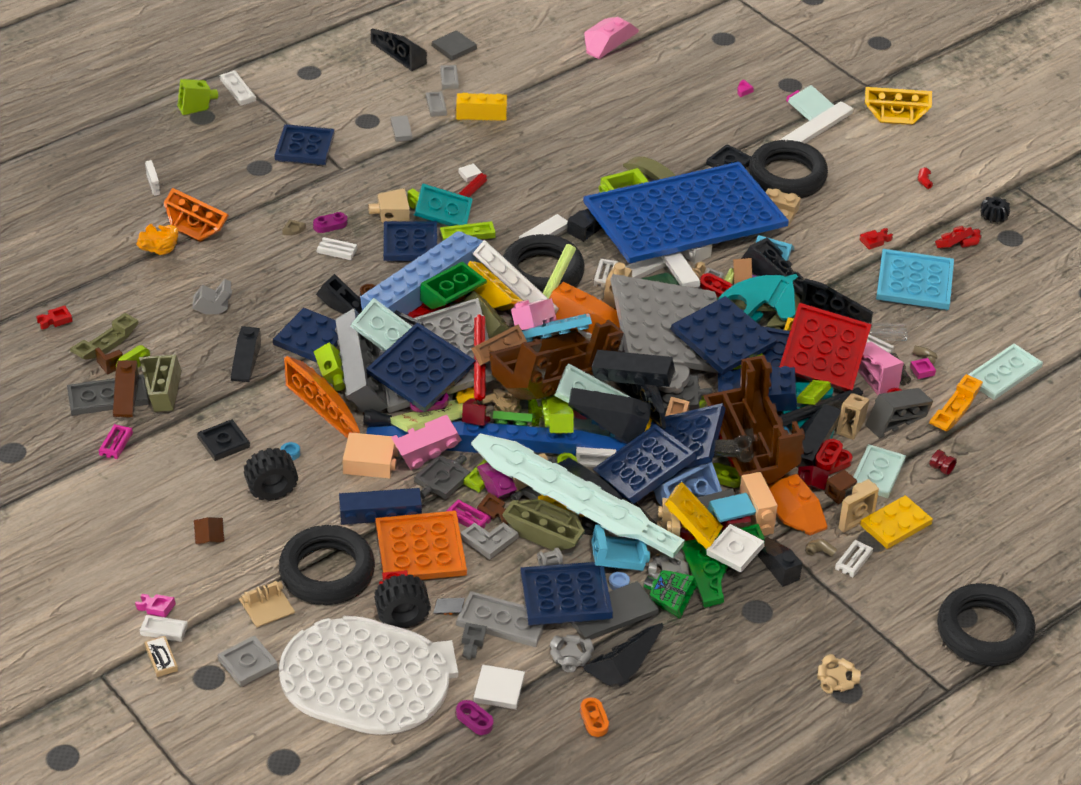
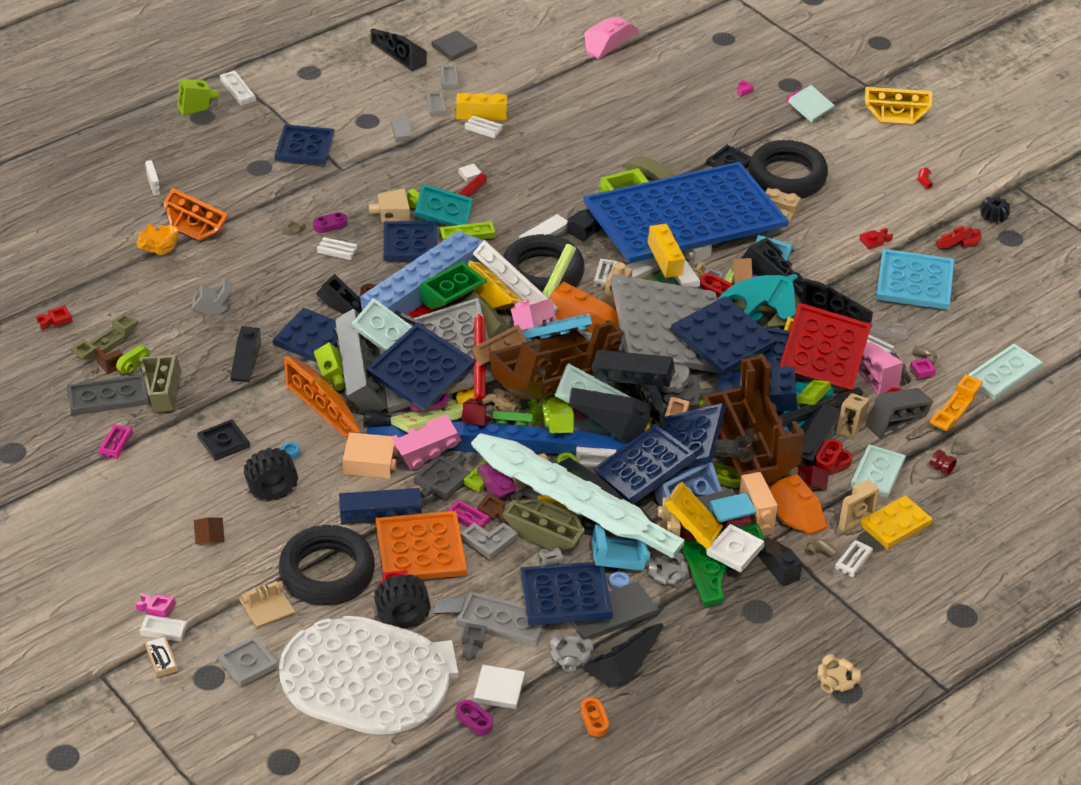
(125, 388): reddish brown slope -> none
(483, 126): none -> white tile
(666, 250): none -> yellow brick
(671, 591): green torso -> none
(820, 123): white tile -> none
(838, 484): reddish brown panel -> none
(981, 651): black tyre -> none

